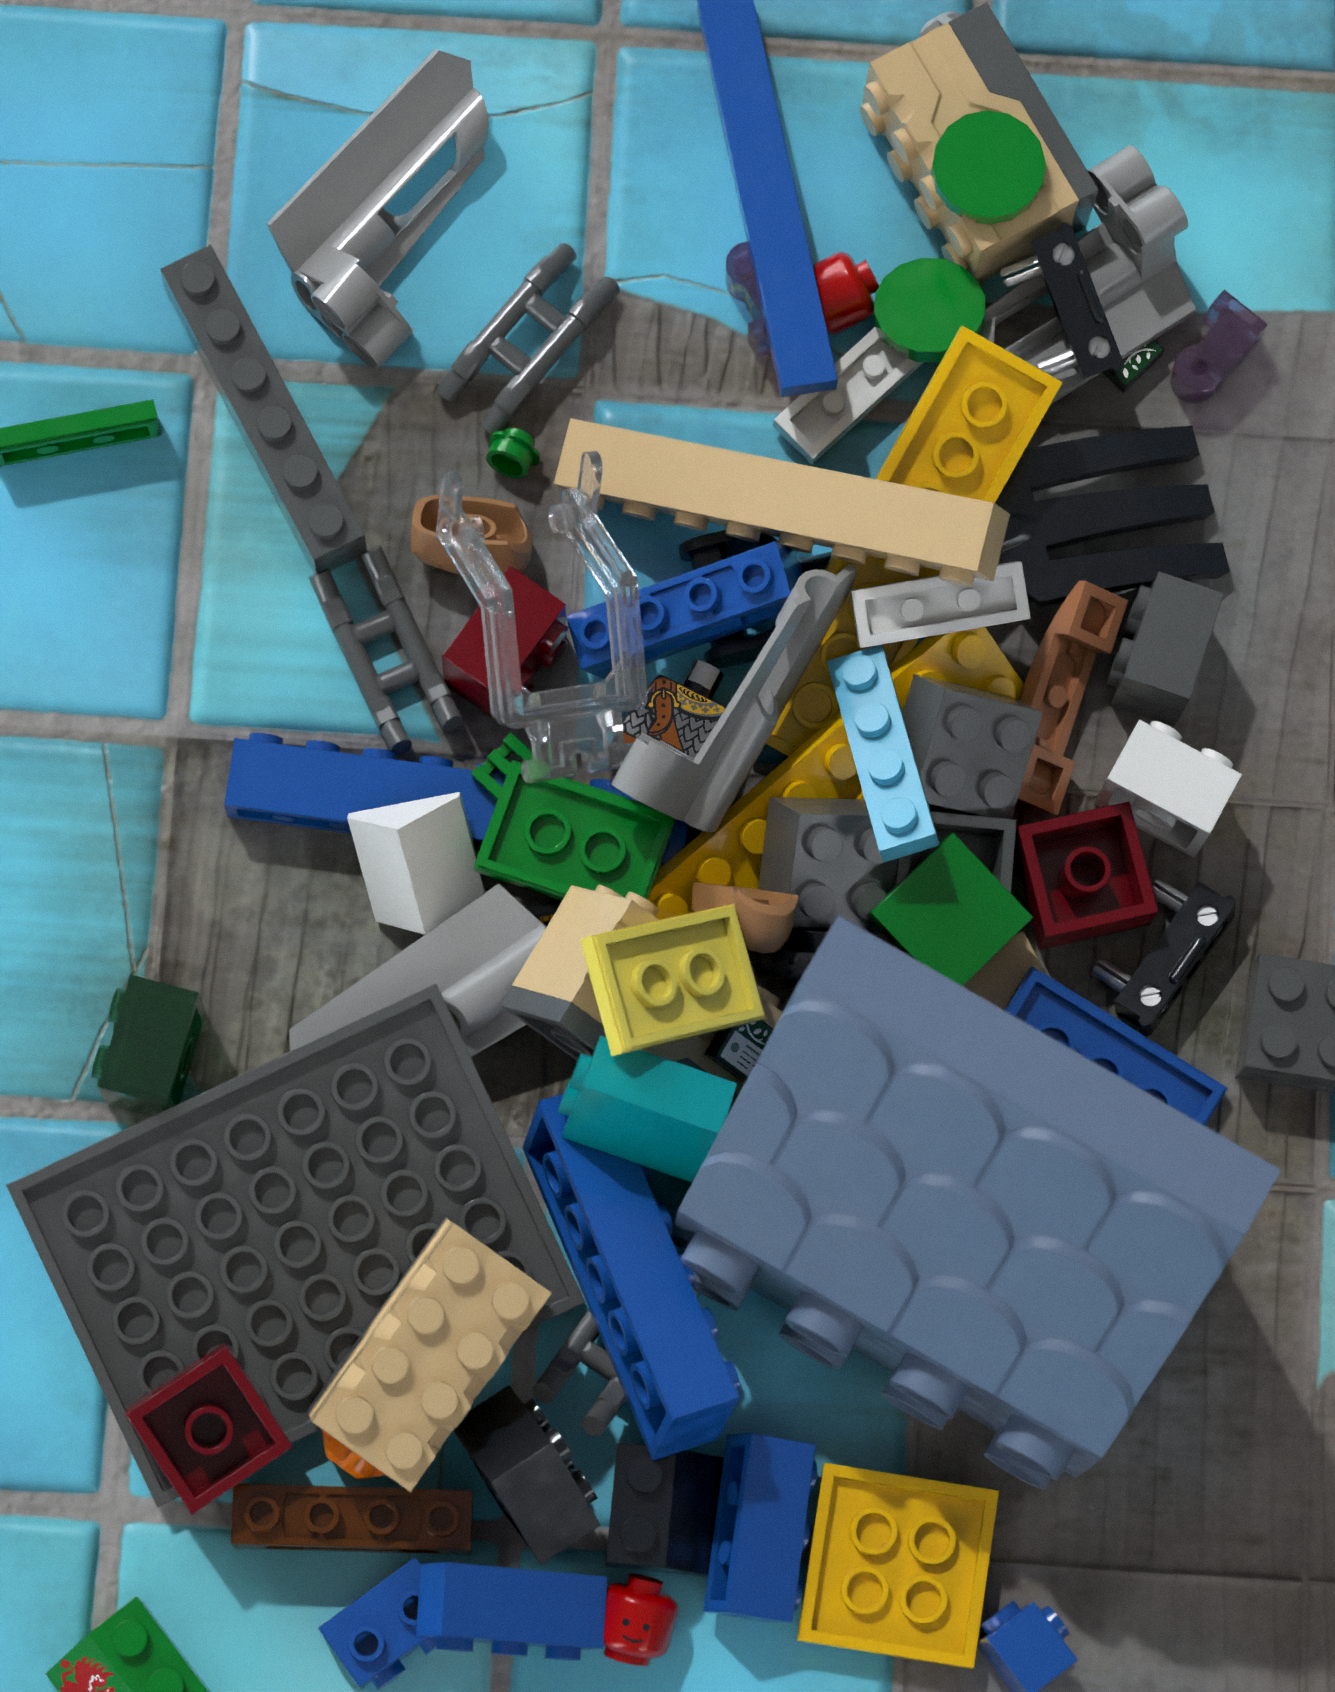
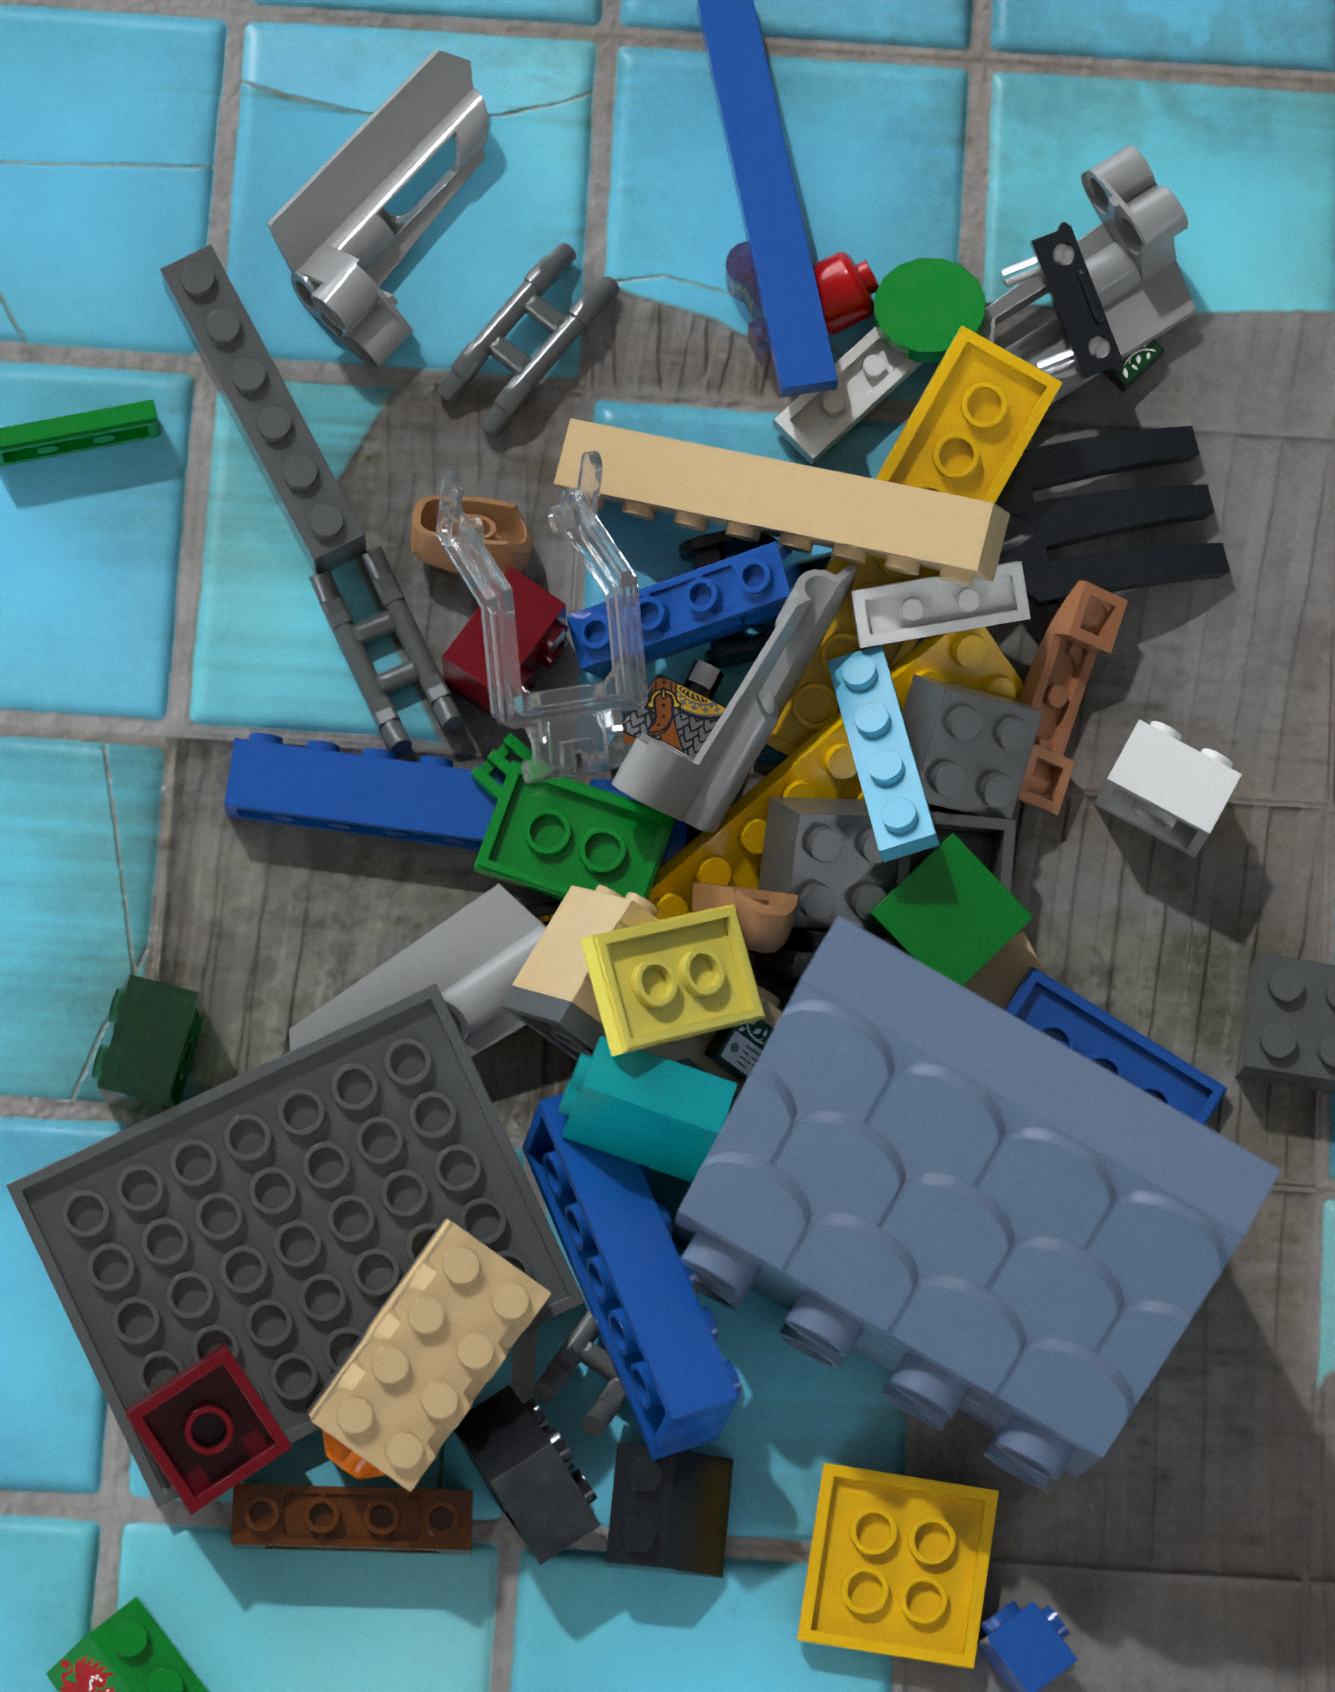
(379, 1629): blue brick -> none
(417, 861): white slope -> none
(511, 1609): blue brick -> none
(512, 453): green plate -> none
(638, 1620): red head -> none
(760, 1528): blue brick -> none
(959, 70): tan piece -> none
(988, 167): green tile -> none
(1084, 875): dark red brick -> none
(1168, 643): dark grey brick -> none
(1173, 958): black piece -> none
(1207, 365): clear purple leg -> none

